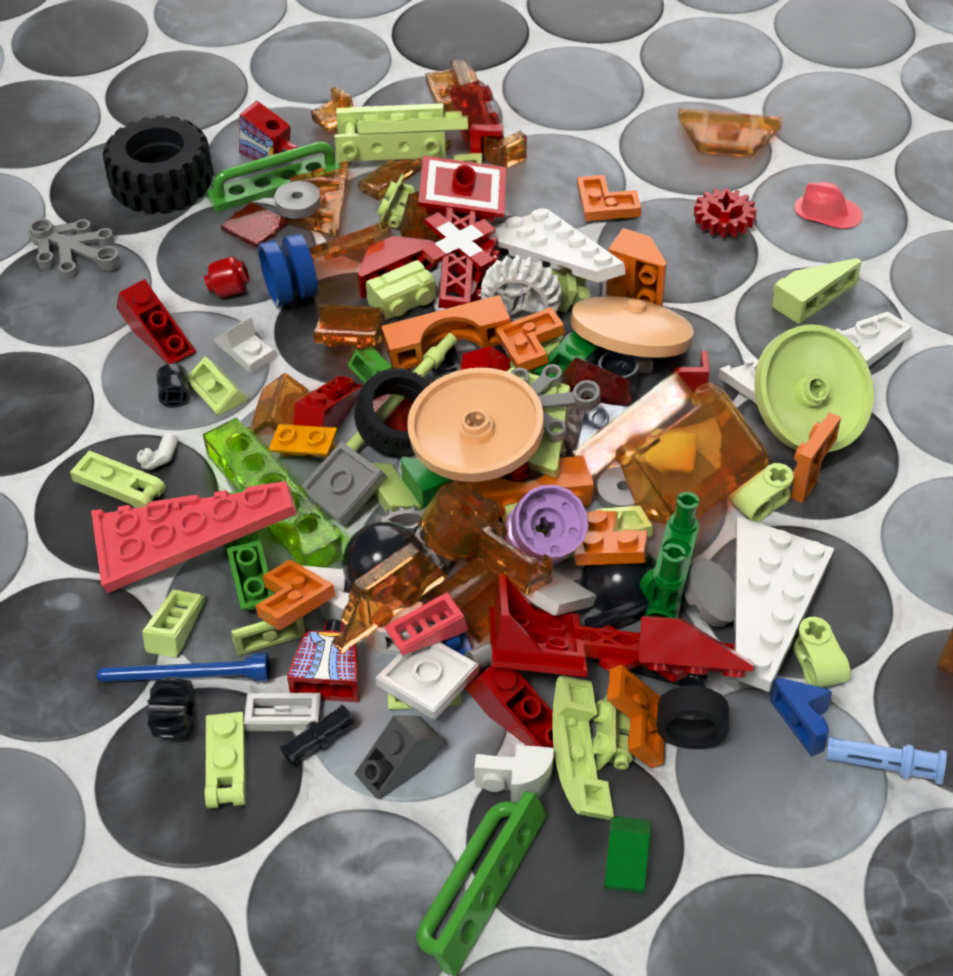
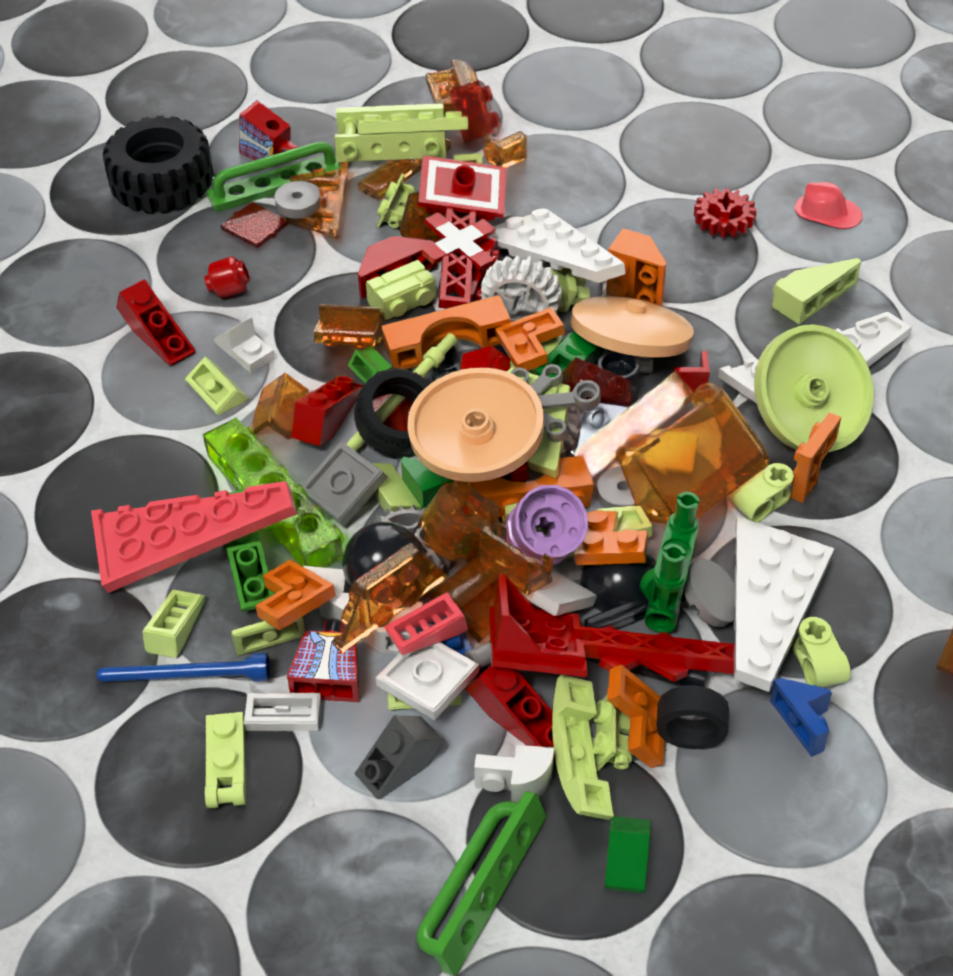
(43, 231): light grey plant -> none
(117, 480): yellowish green plate -> none
(152, 460): white arm -> none
(171, 708): black gear -> none
(172, 385): black wheel -> none
(288, 269): blue wheel -> none
(303, 440): light orange hinge -> none
(317, 735): black pin -> none
(326, 114): clear orange bracket -> none
(354, 240): clear orange wing -> none
(477, 135): red panel -> none
(601, 204): orange plate -> none
(678, 642): red slope -> none
(728, 131): clear orange wing -> none
(905, 760): light blue pin -> none

